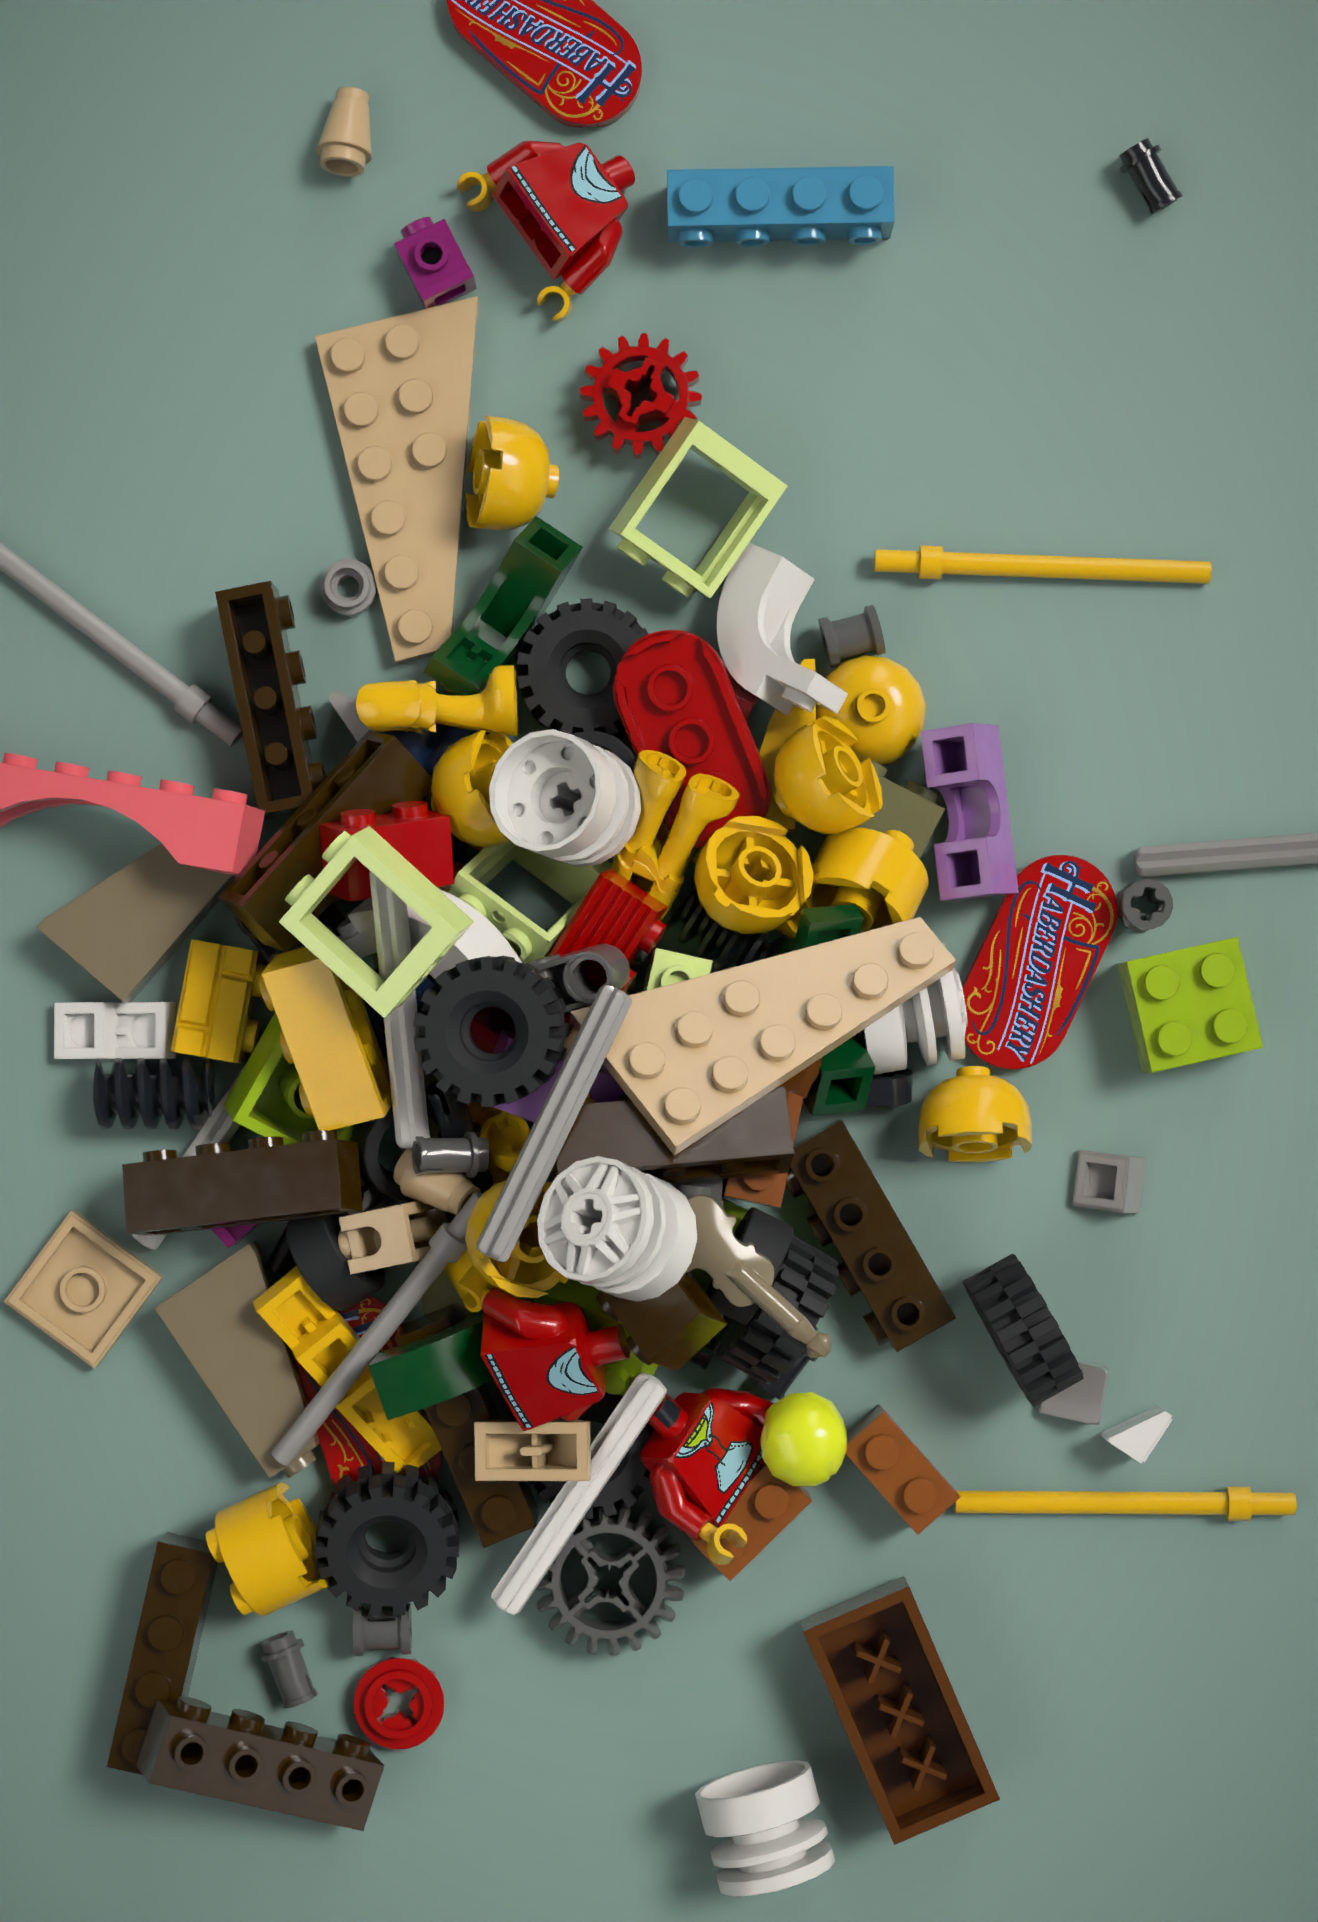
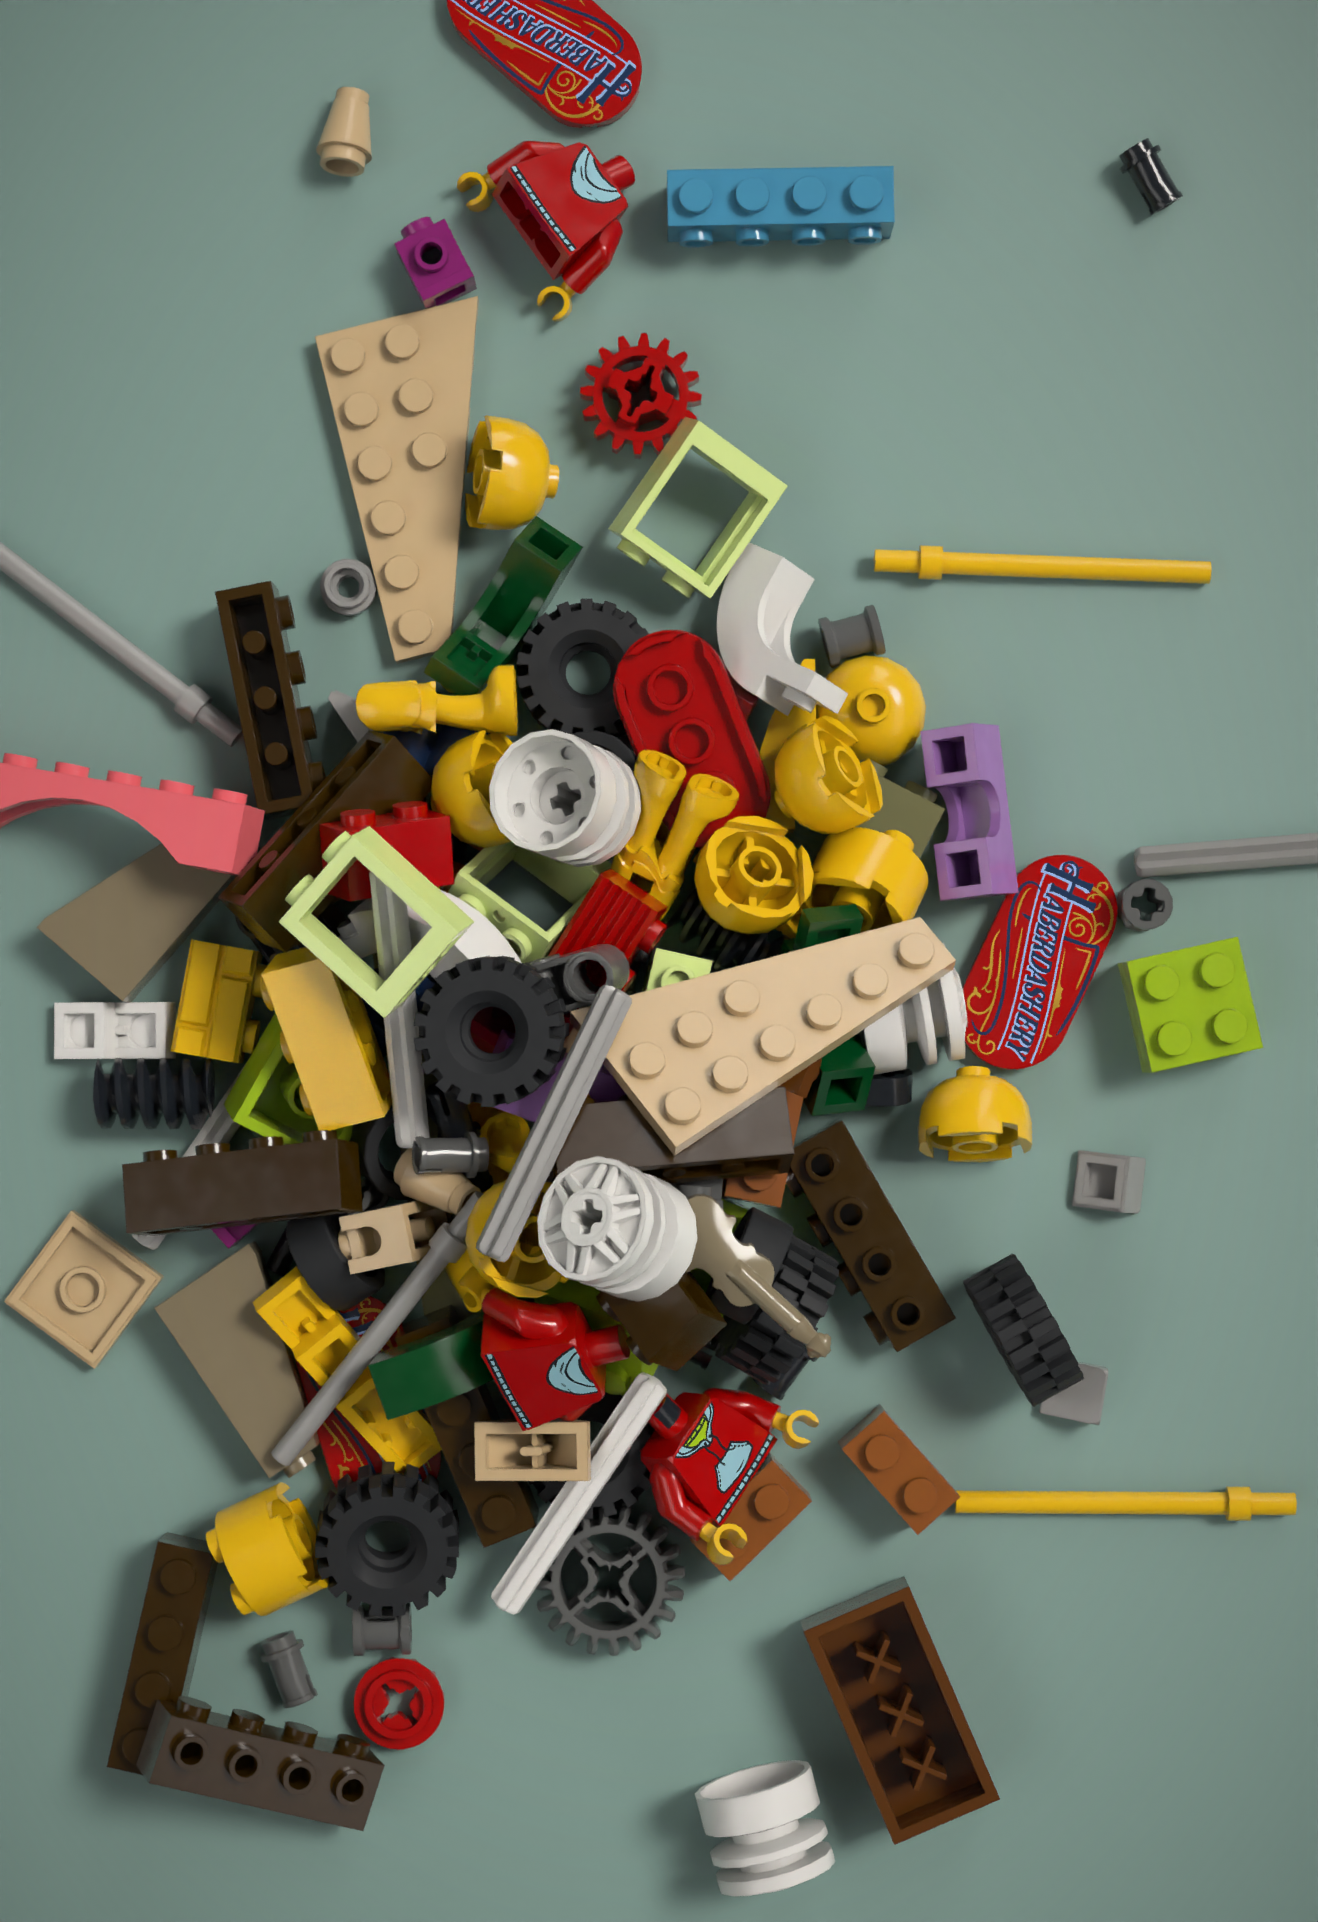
(803, 1439): neon yellow hair -> none
(1140, 1433): white slope -> none

